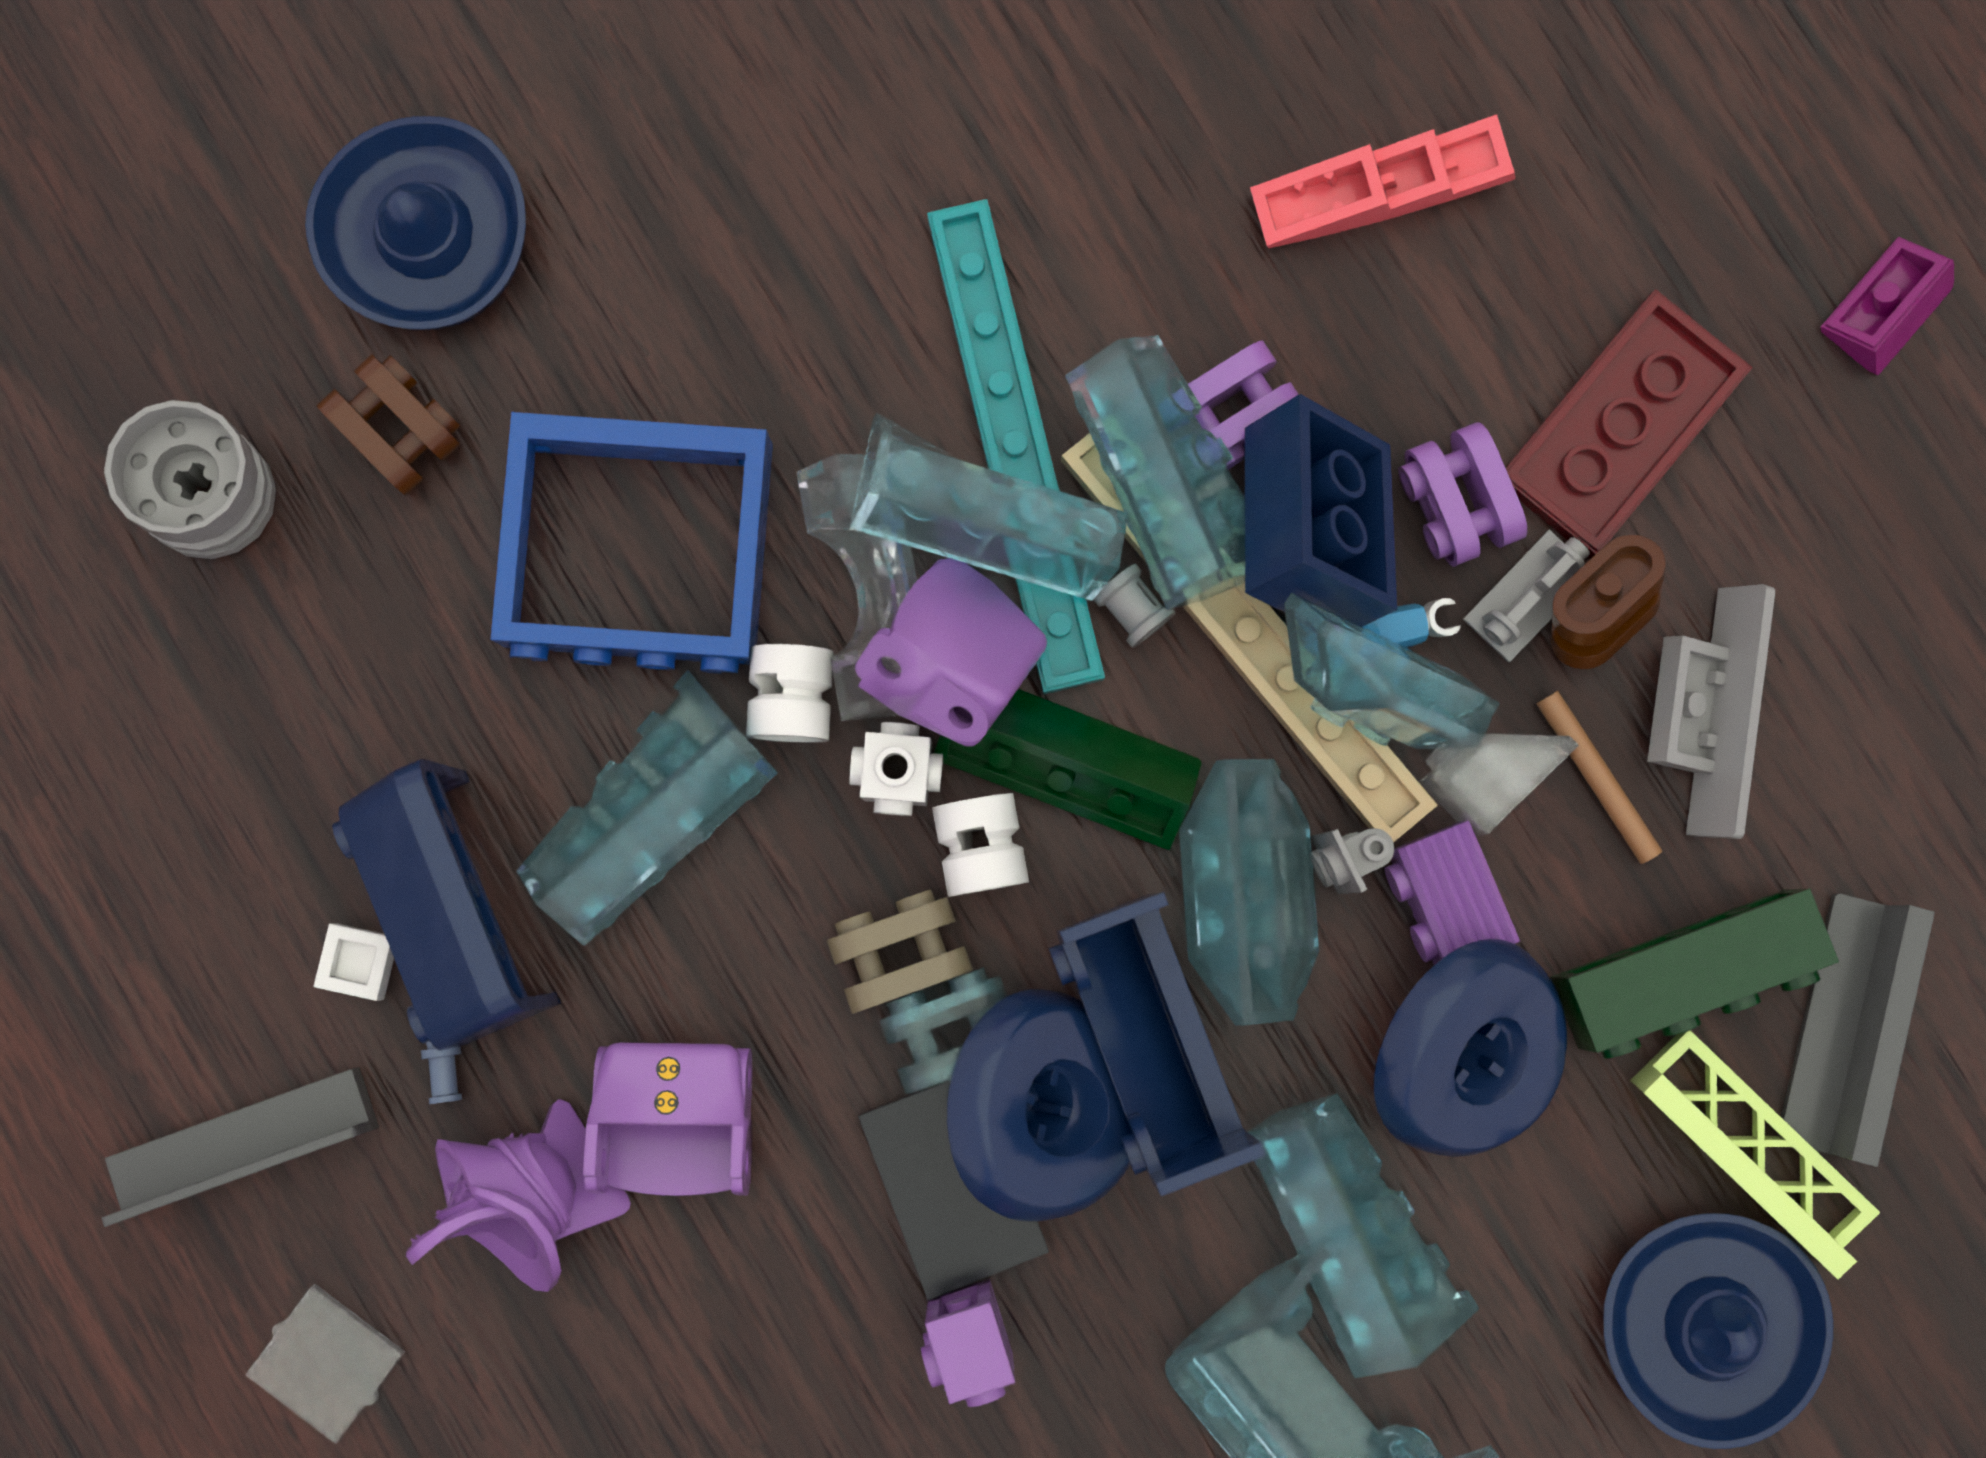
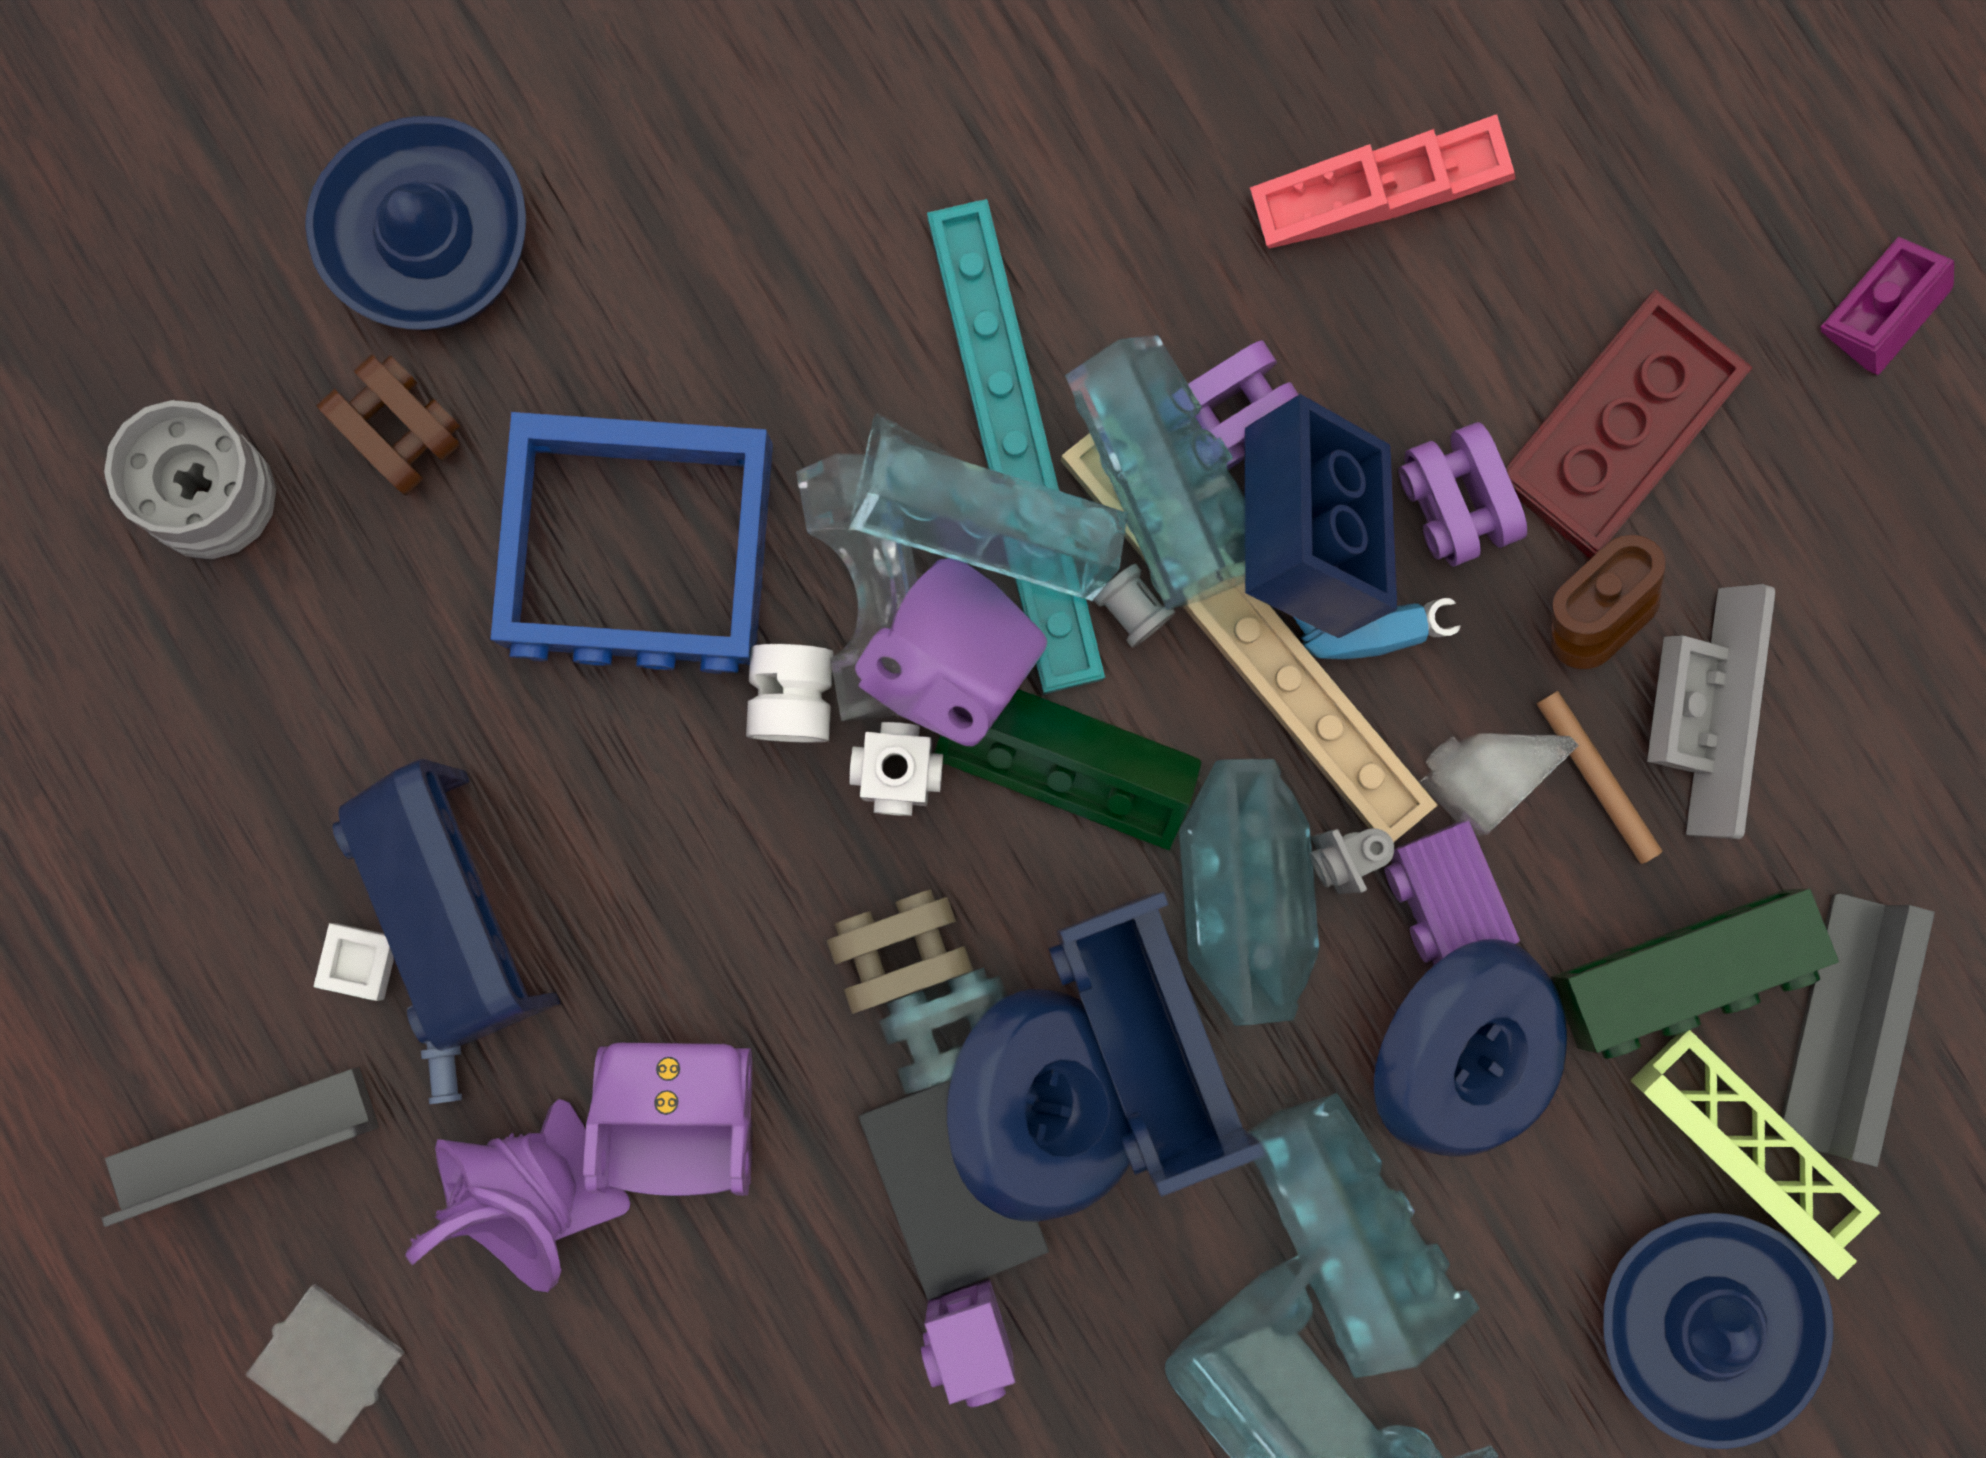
(645, 813): clear light blue wedge -> none
(984, 867): white wheel -> none
(1382, 683): clear light blue wedge -> none
(1525, 595): light grey hinge -> none

